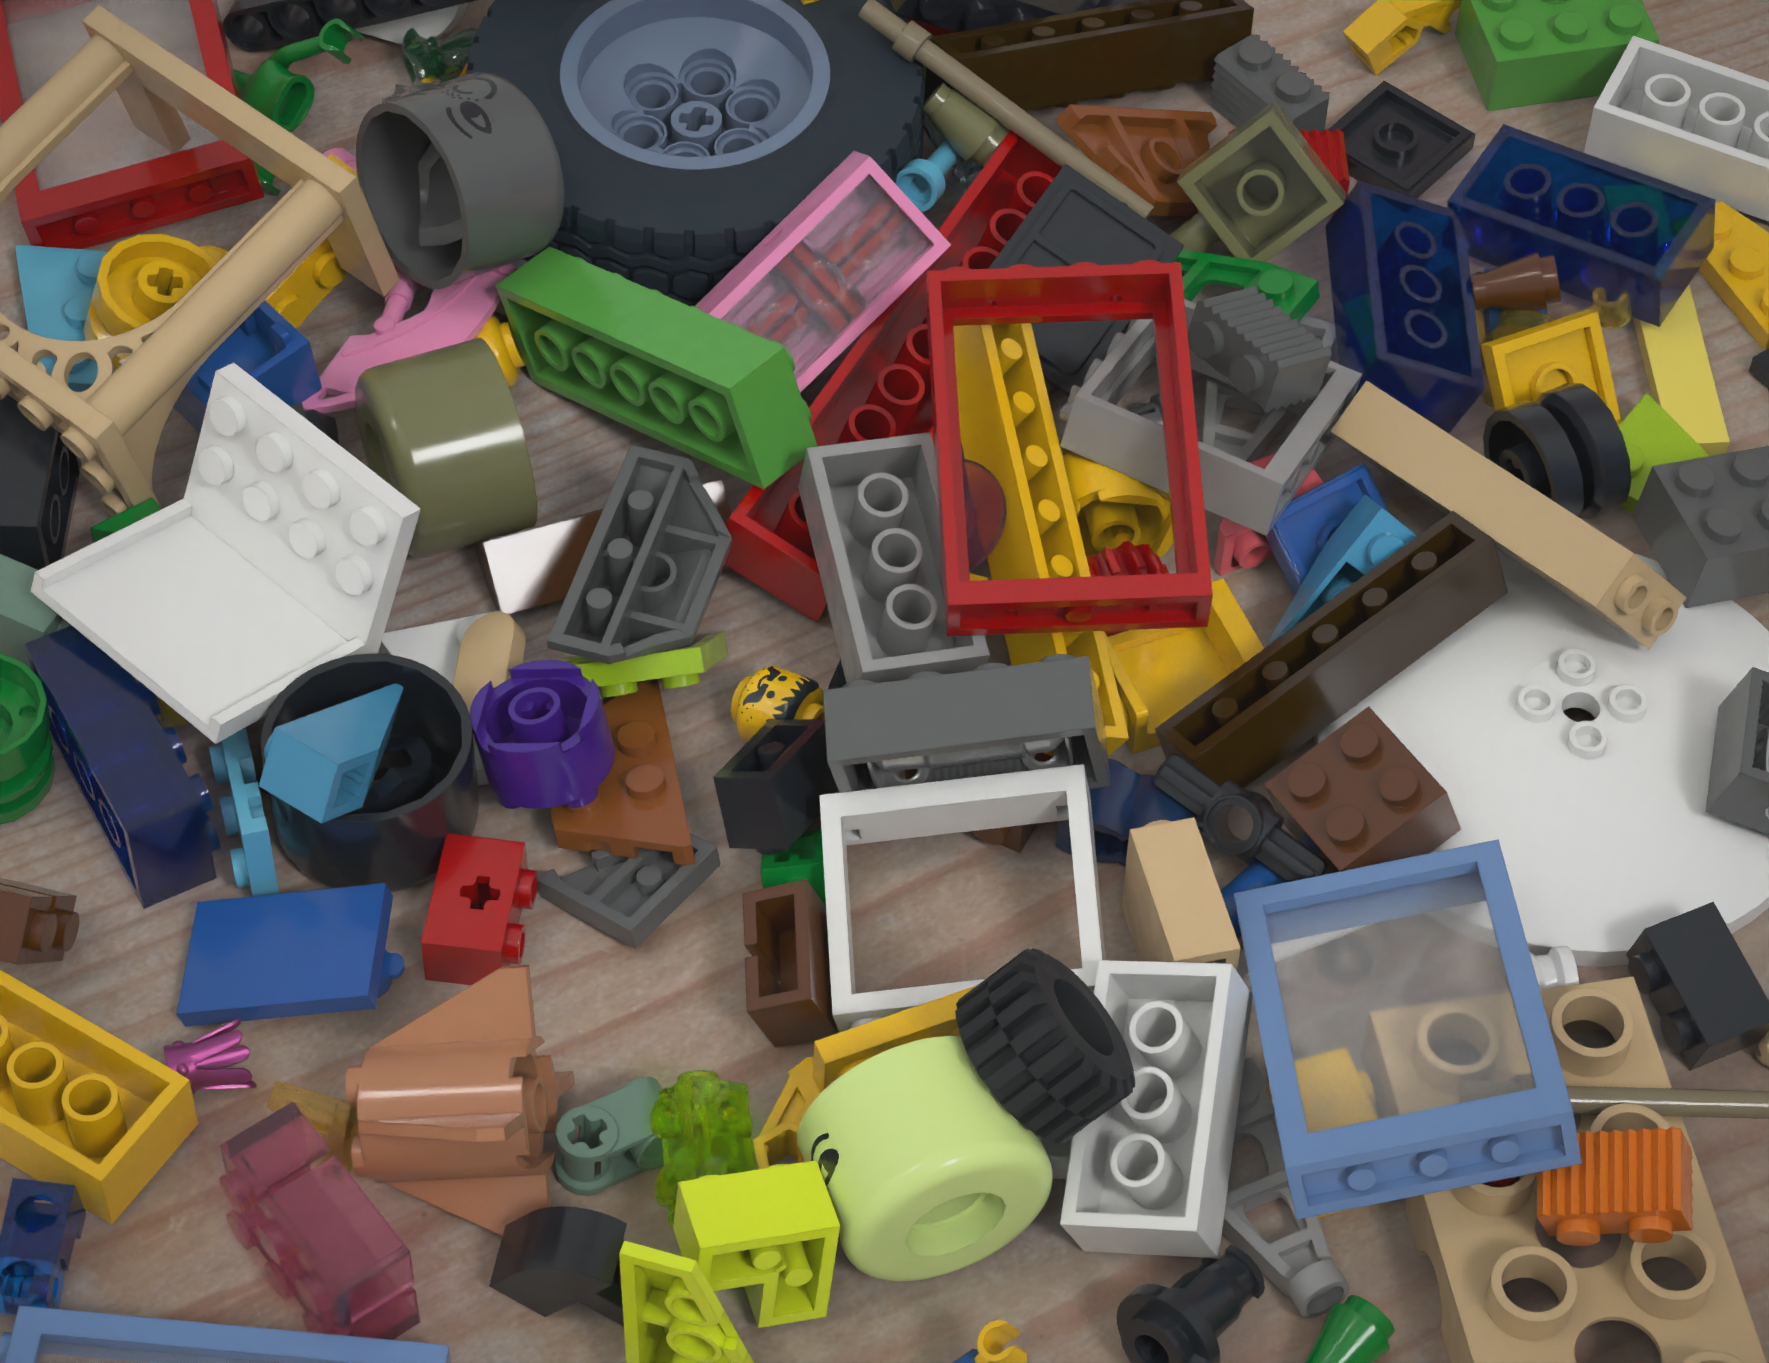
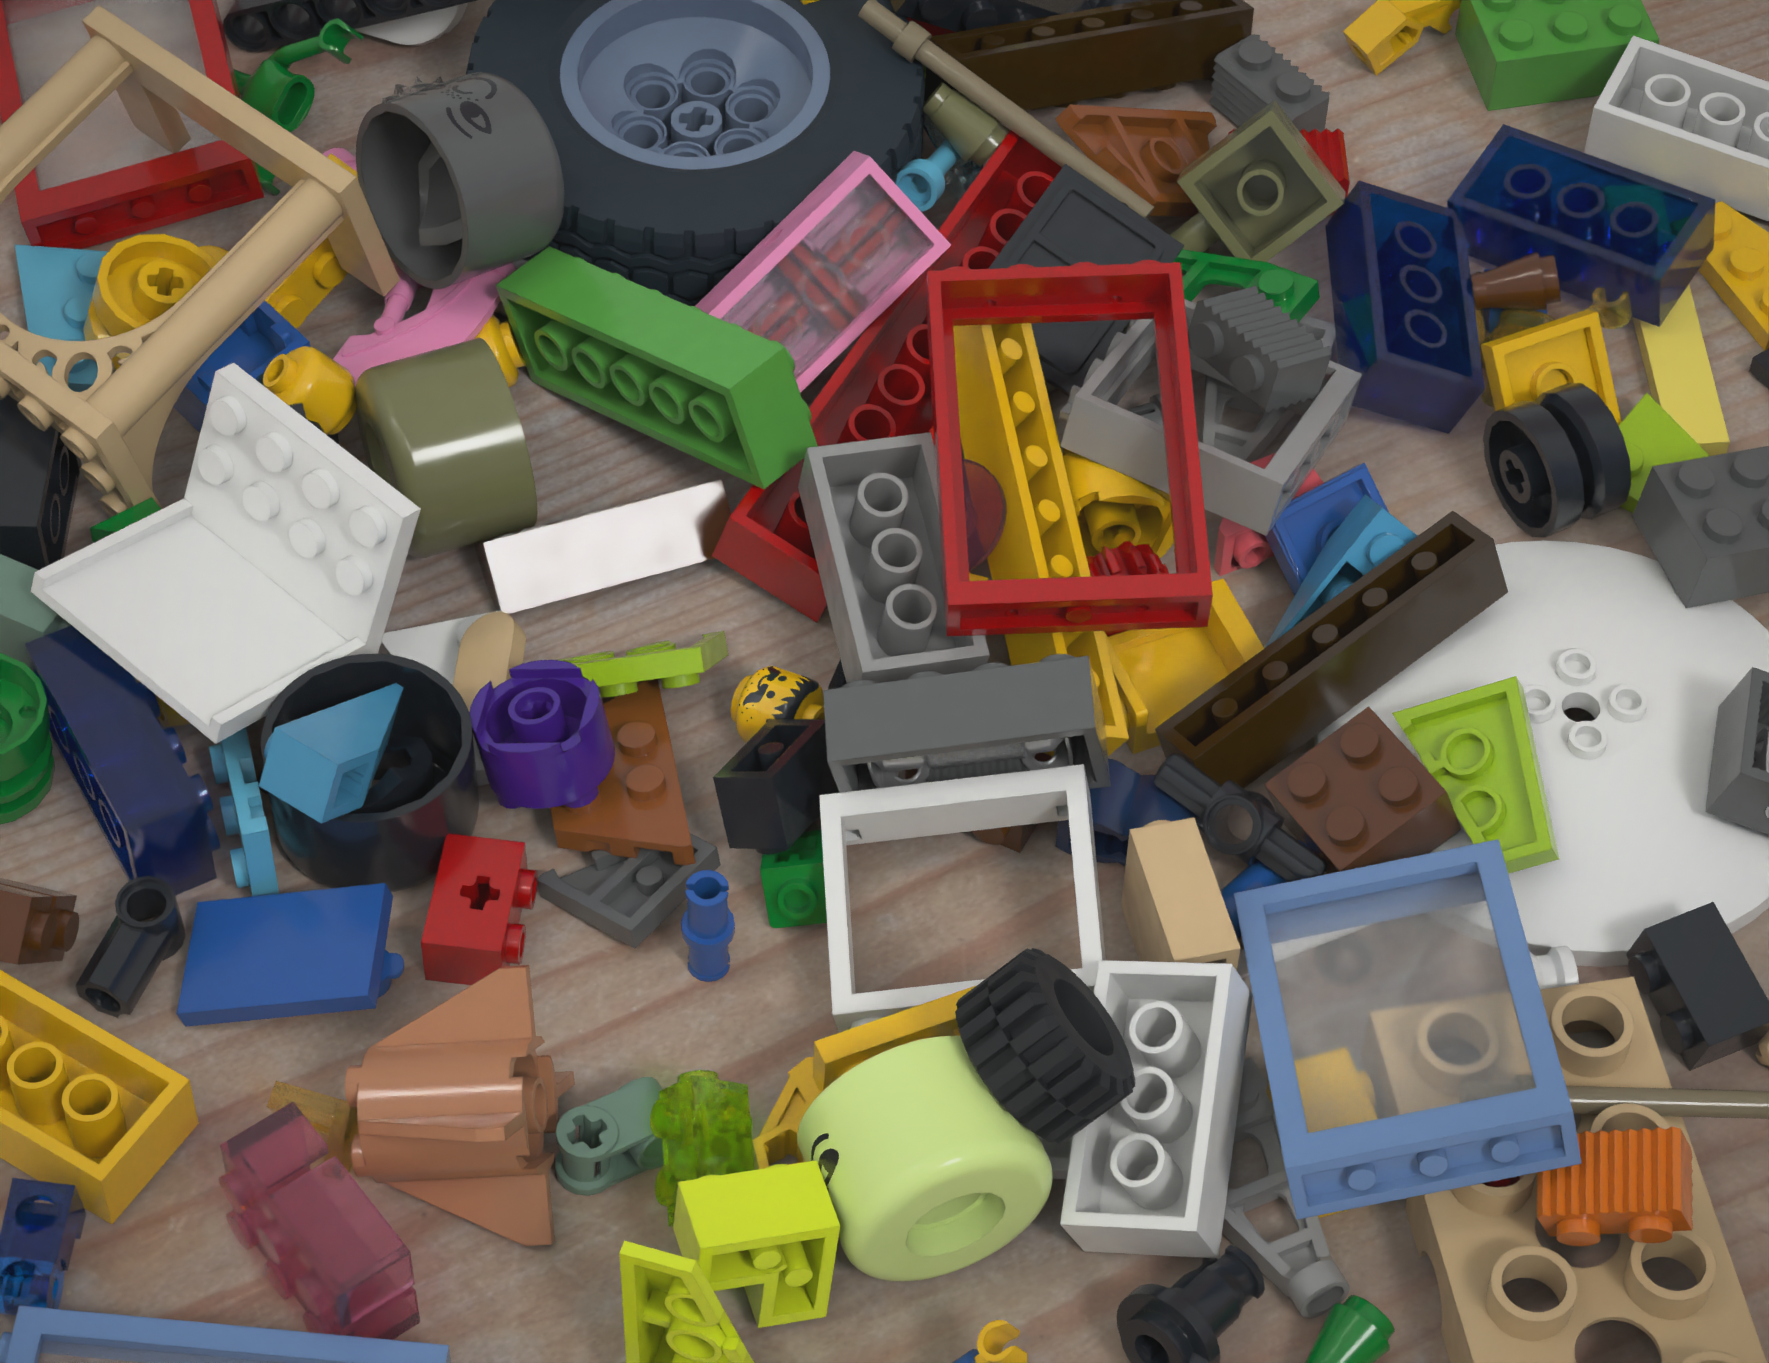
(133, 947): none -> black piece
(206, 1057): flat silver piece -> none
(317, 383): none -> yellow head
(433, 58): clear green animal -> none
(562, 1259): black brick -> none
(645, 564): dark grey wedge -> none
(707, 925): none -> blue pin
(790, 944): reddish brown piece -> none
(1400, 141): black tile -> none
(1488, 763): none -> lime wing
(1517, 517): tan brick -> none

